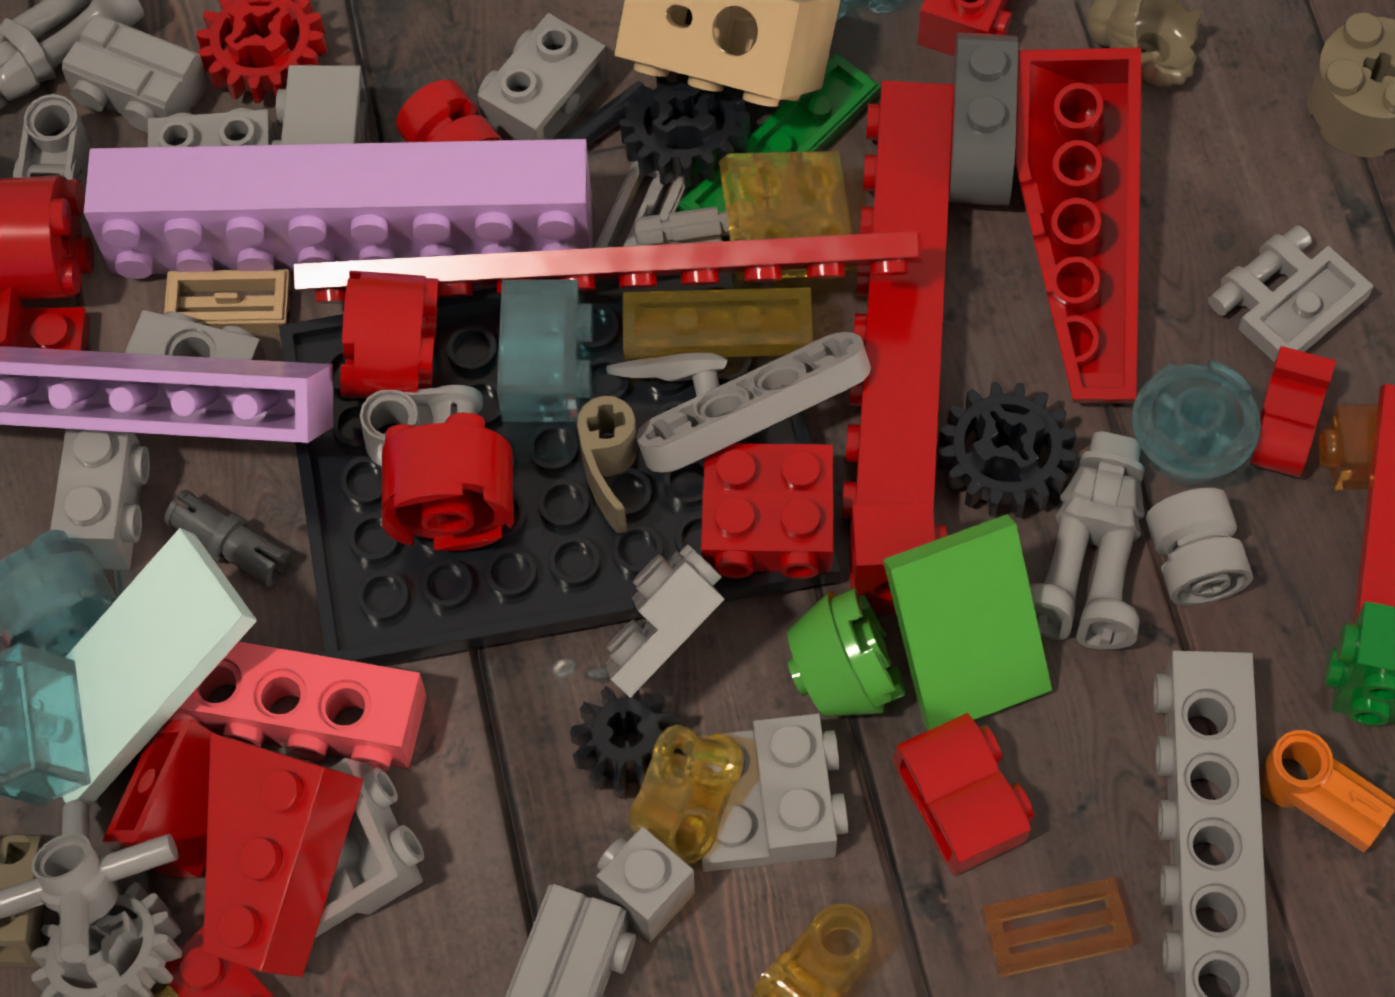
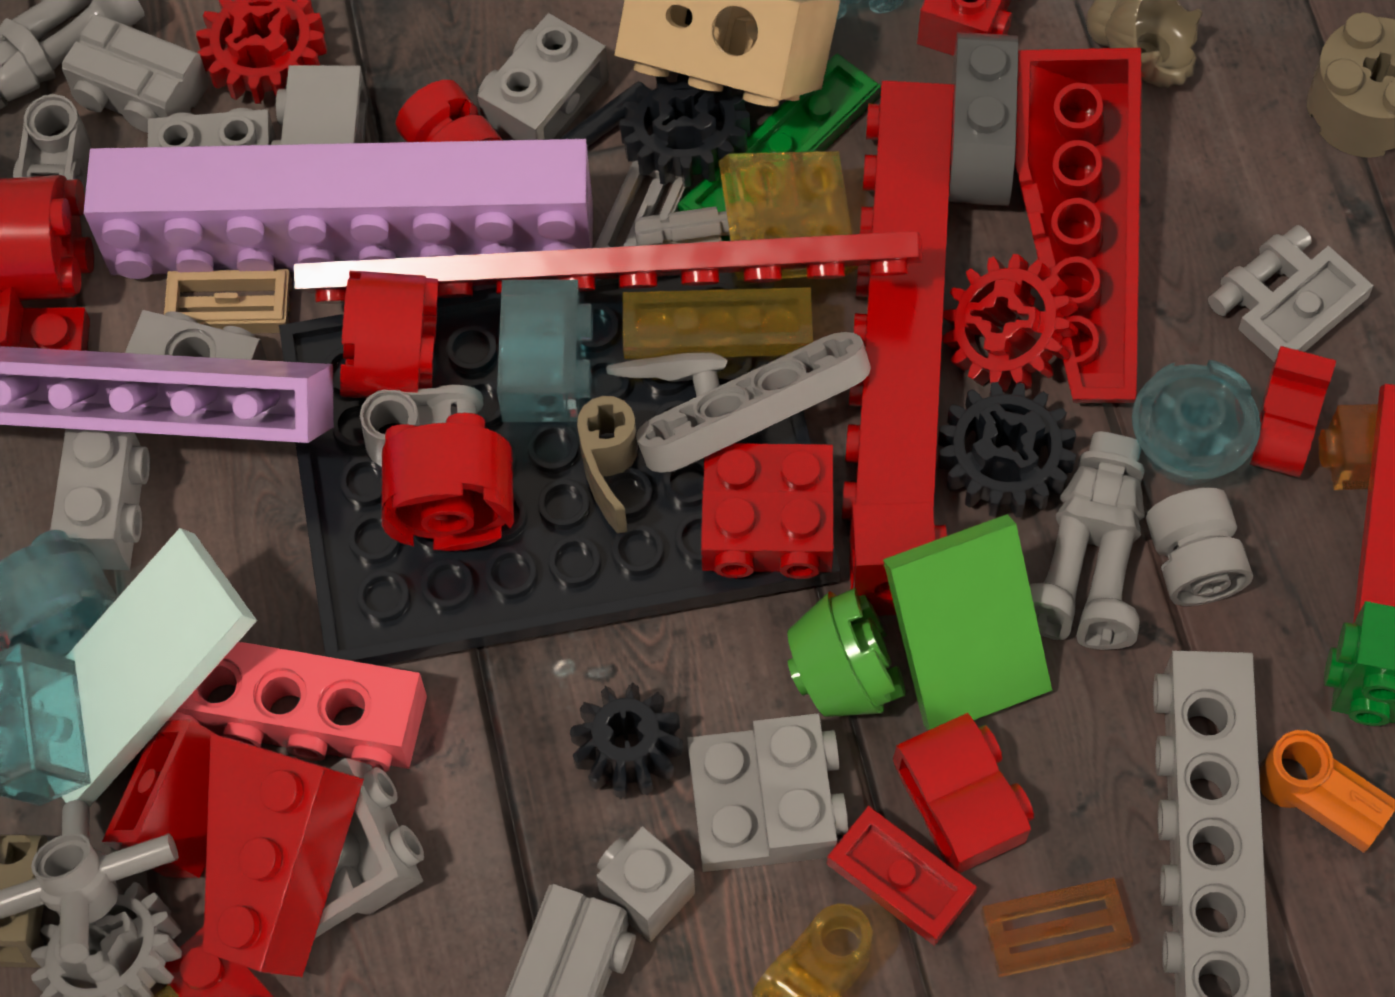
(228, 538): dark grey pin -> none
(675, 601): light grey plate -> none
(681, 793): clear yellow piece -> none
(901, 875): none -> red plate
(1022, 344): none -> red gear

